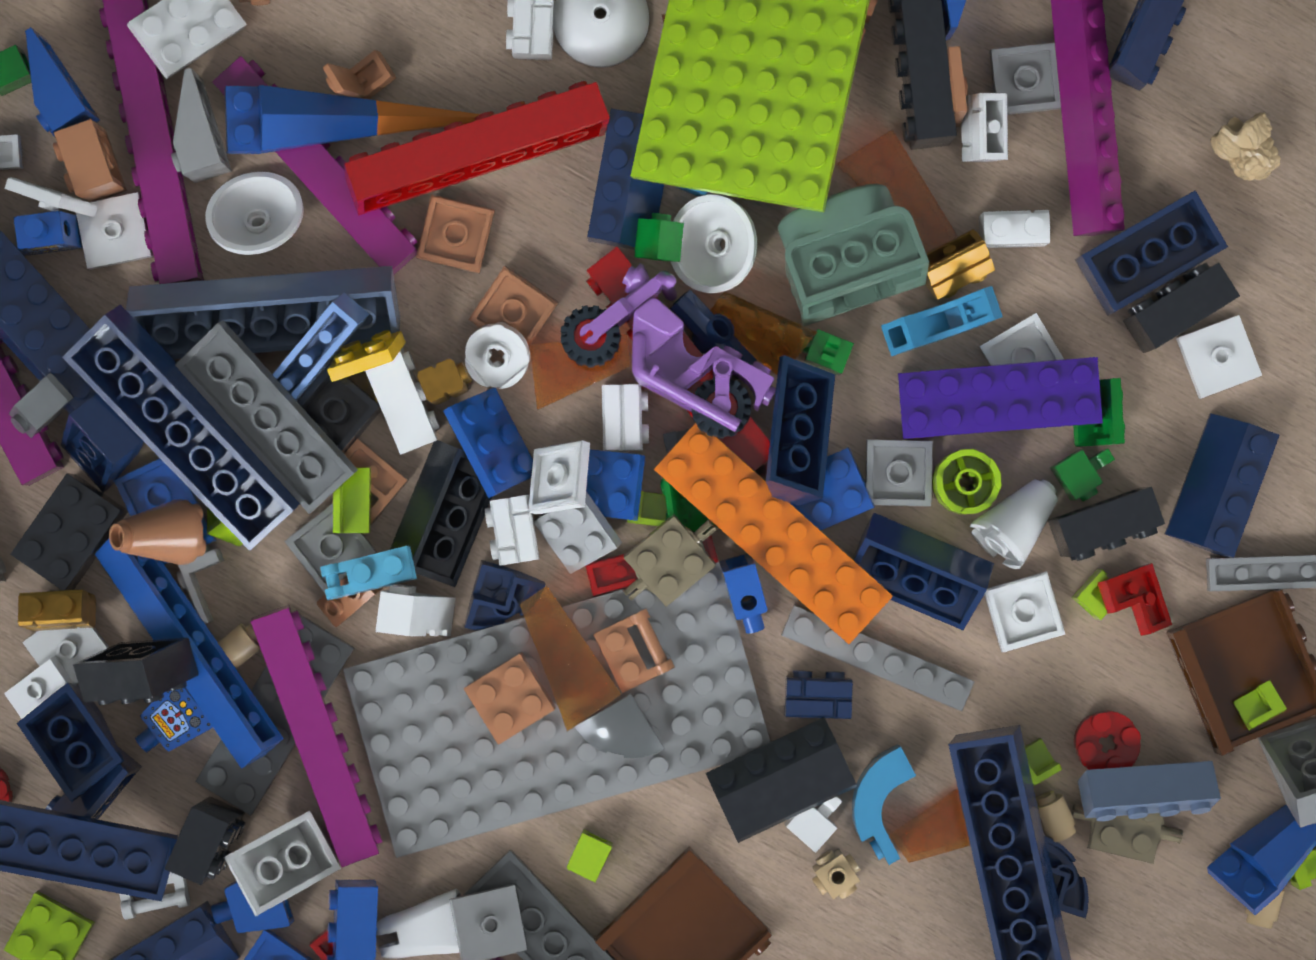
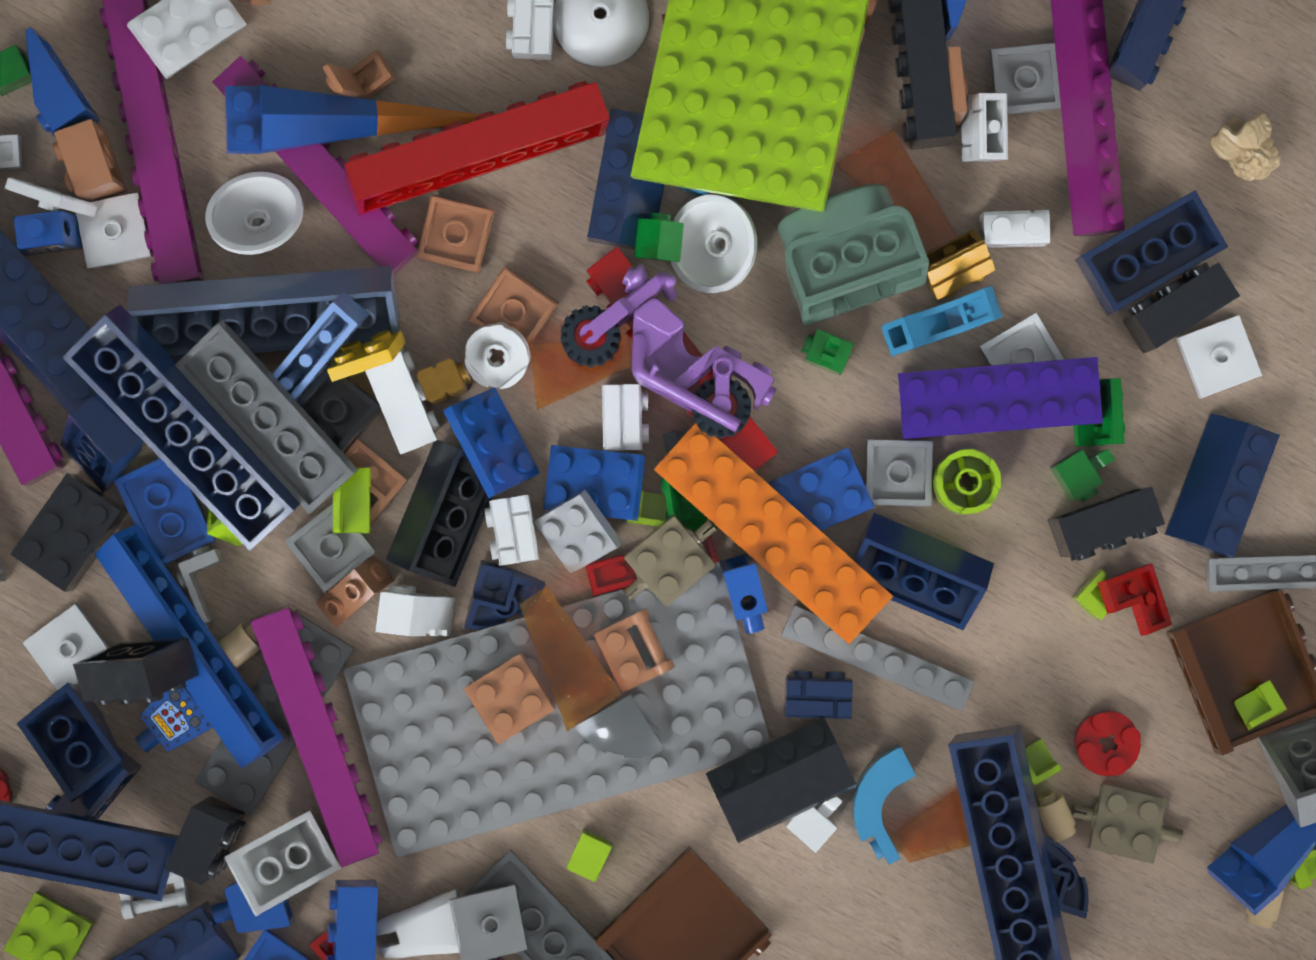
(37, 686): white plate -> none
(40, 406): dark grey slope -> none
(56, 610): pearl gold brick -> none
(162, 533): nougat cone -> none
(196, 134): light grey slope -> none
(369, 572): medium azure plate -> none
(559, 477): white plate -> none
(707, 328): dark blue piece -> none
(762, 331): clear orange wing -> none
(800, 432): dark blue slope -> none
(830, 863): tan brick -> none
(1016, 522): white cone -> none
(1024, 612): white plate -> none
(1149, 790): sand blue brick -> none

